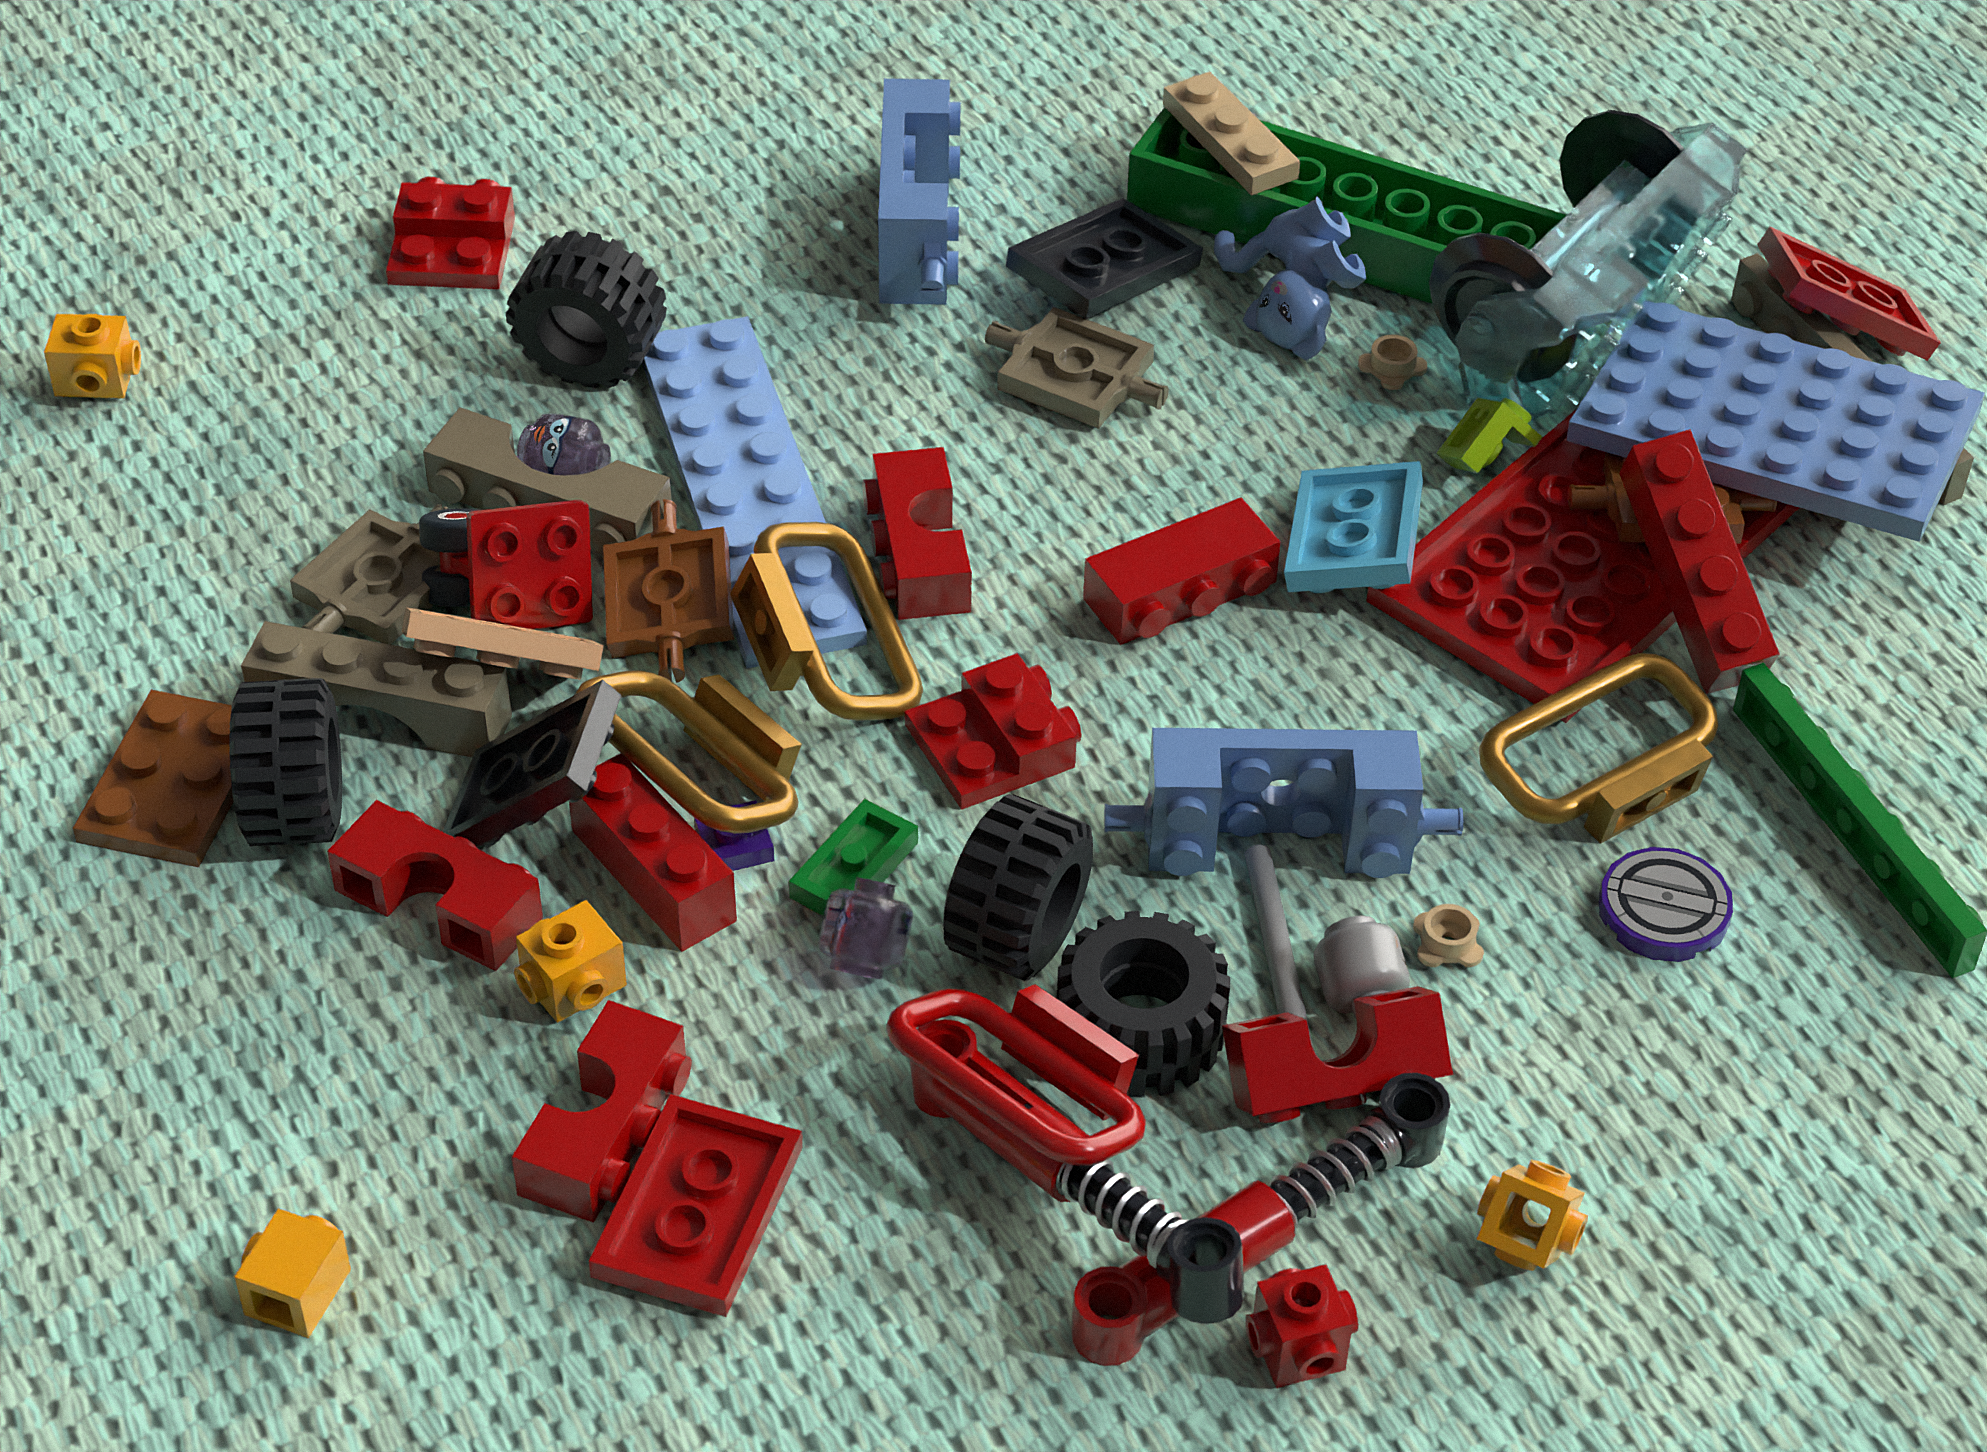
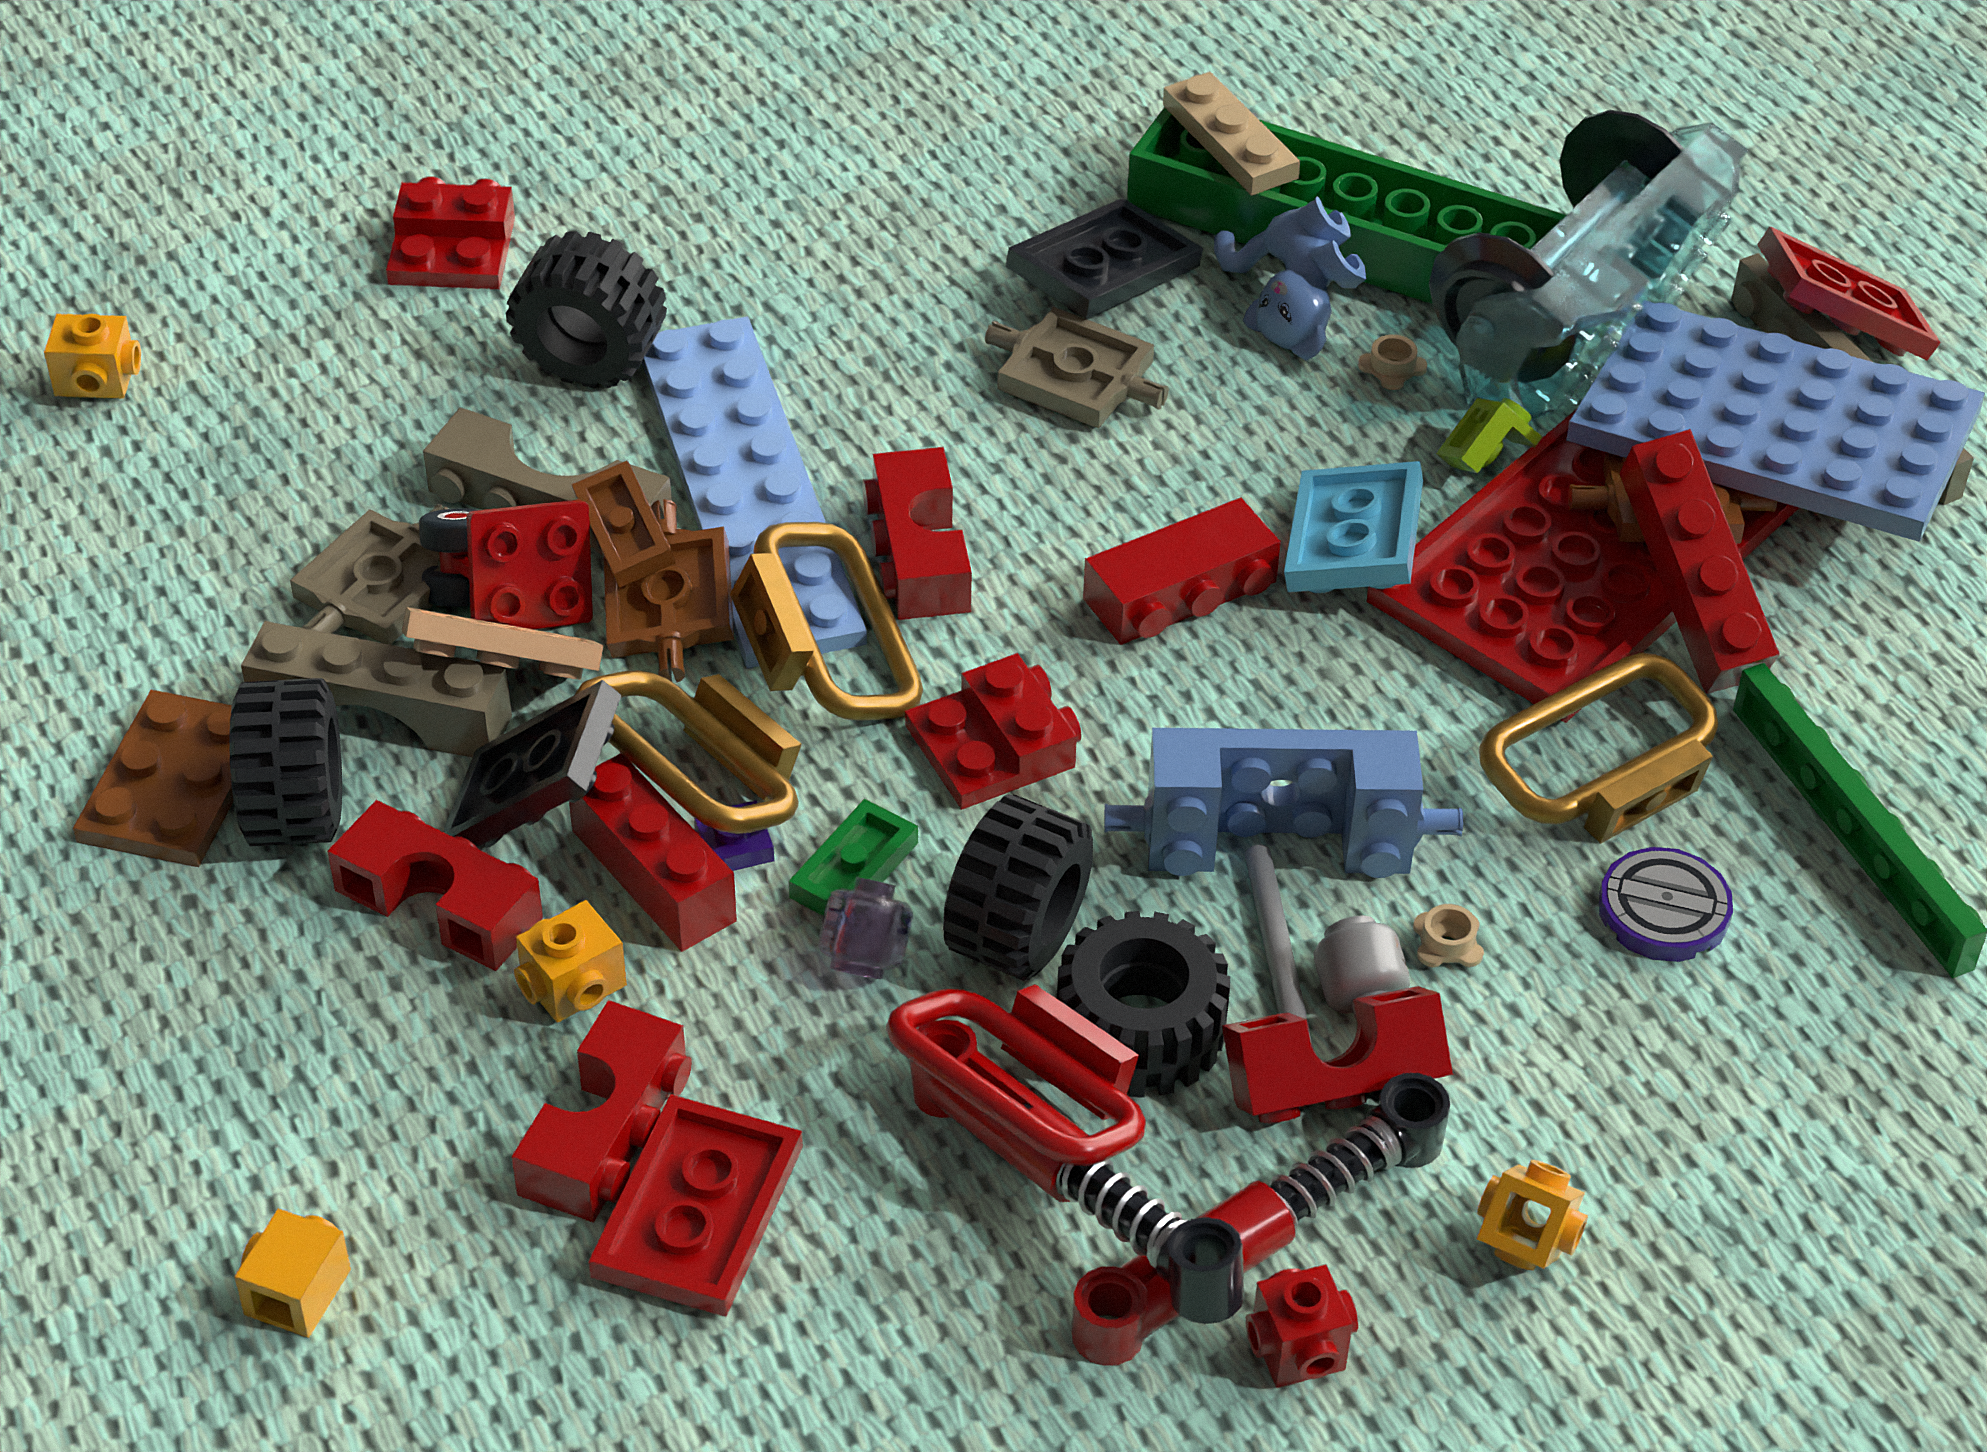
(563, 445): clear purple head -> none
(624, 524): none -> dark orange plate
(915, 192): medium blue brick -> none

